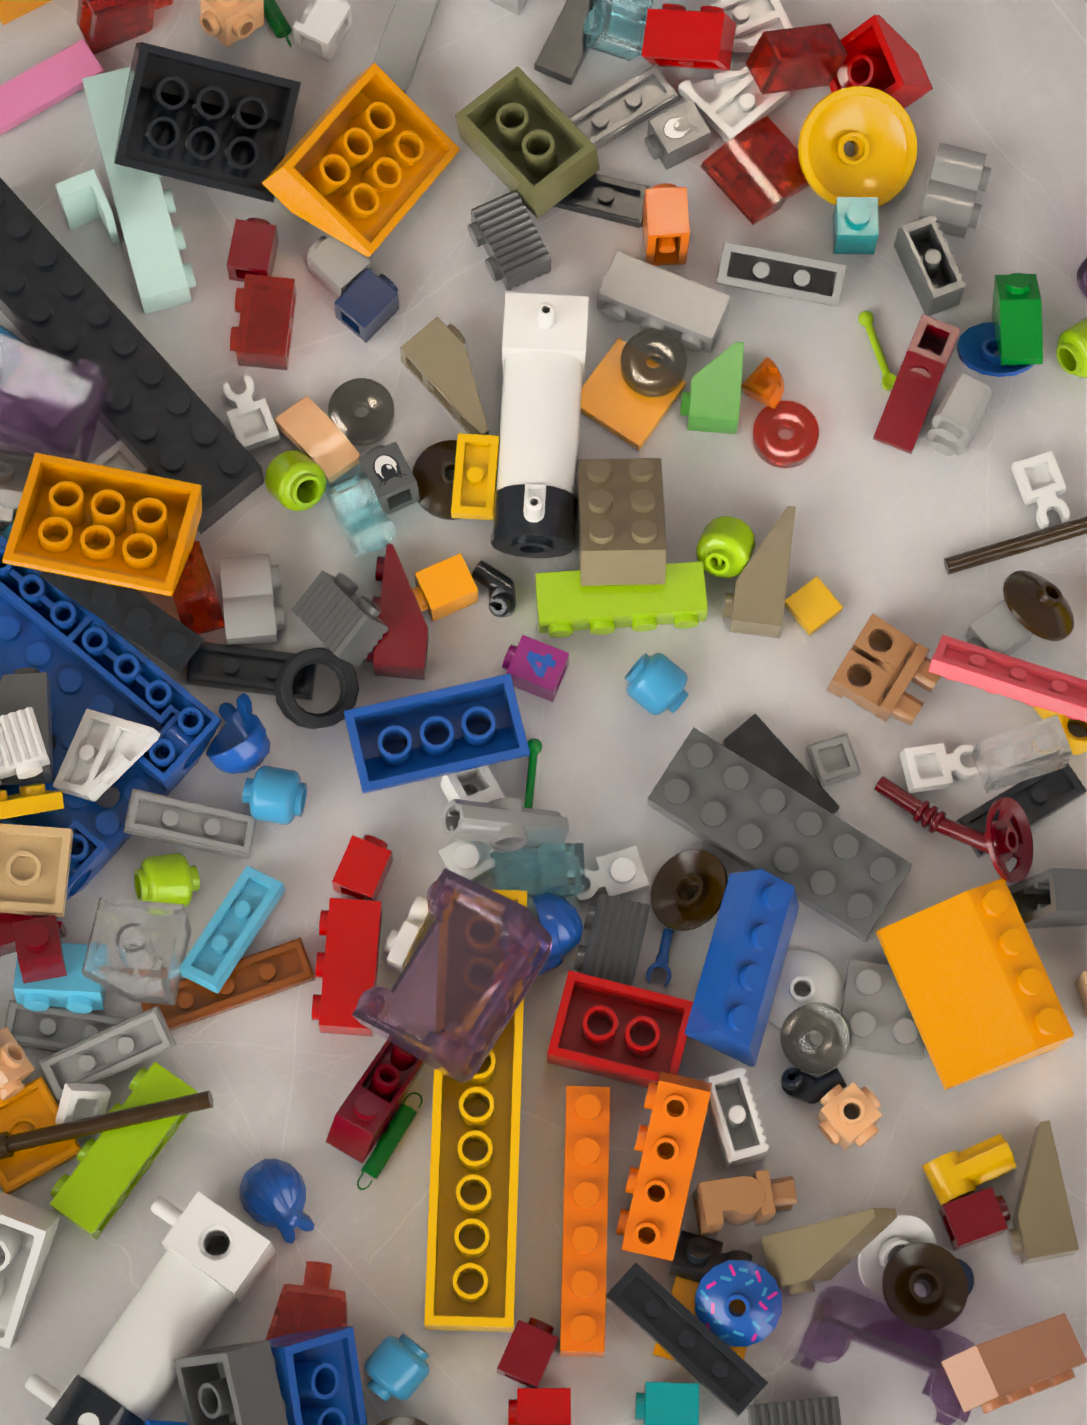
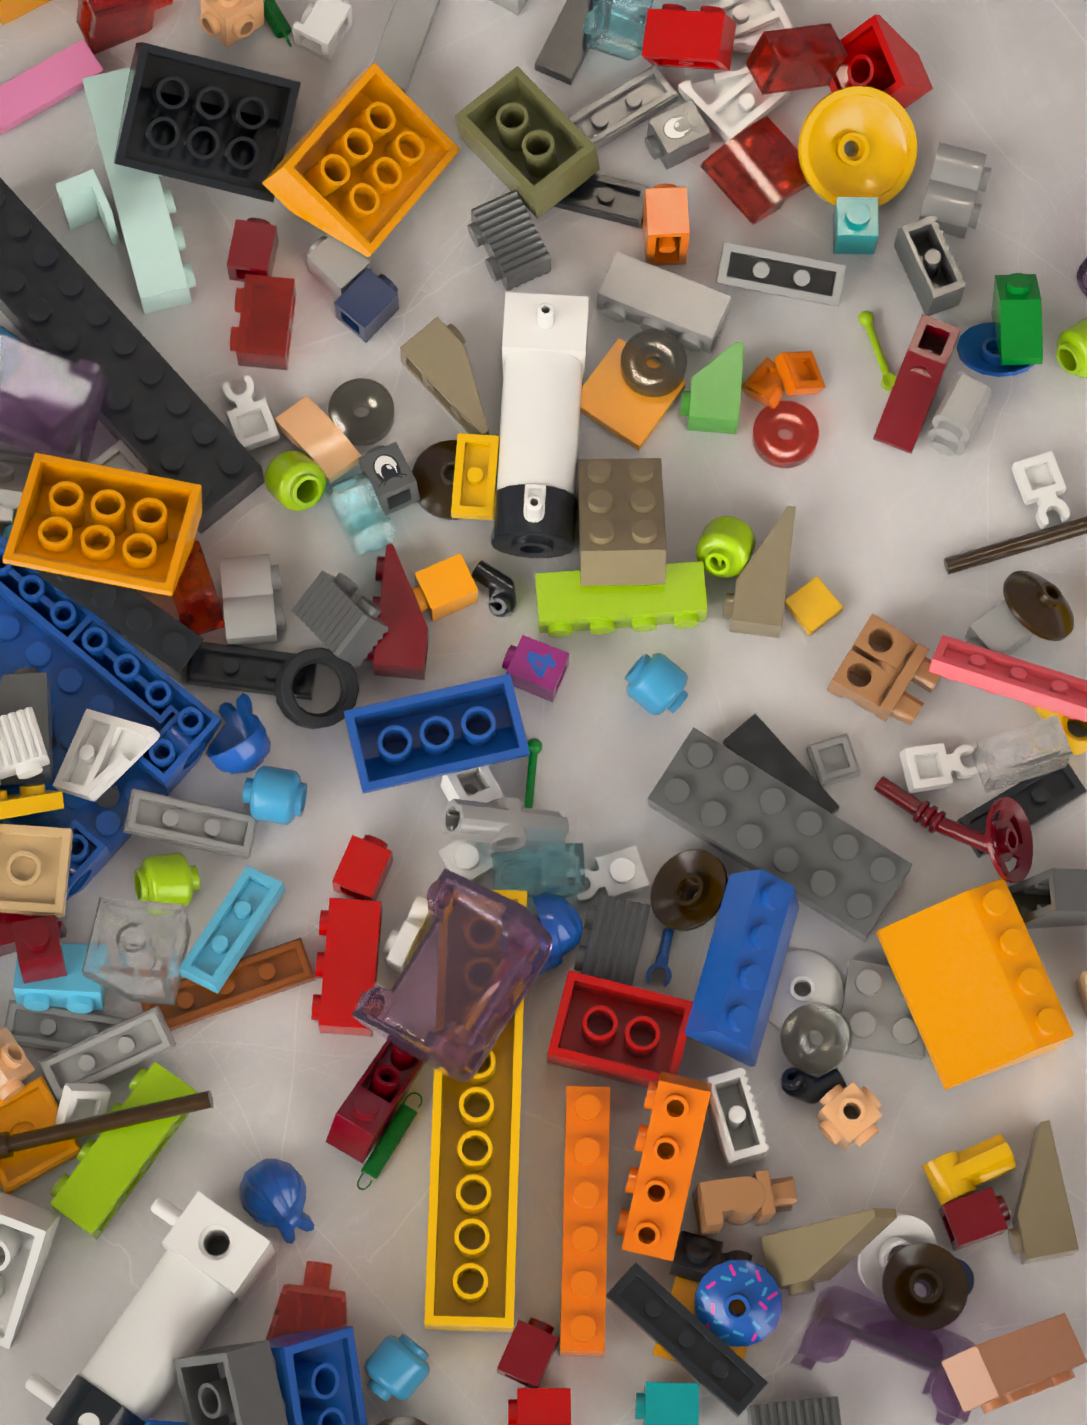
(799, 373): none -> orange tile

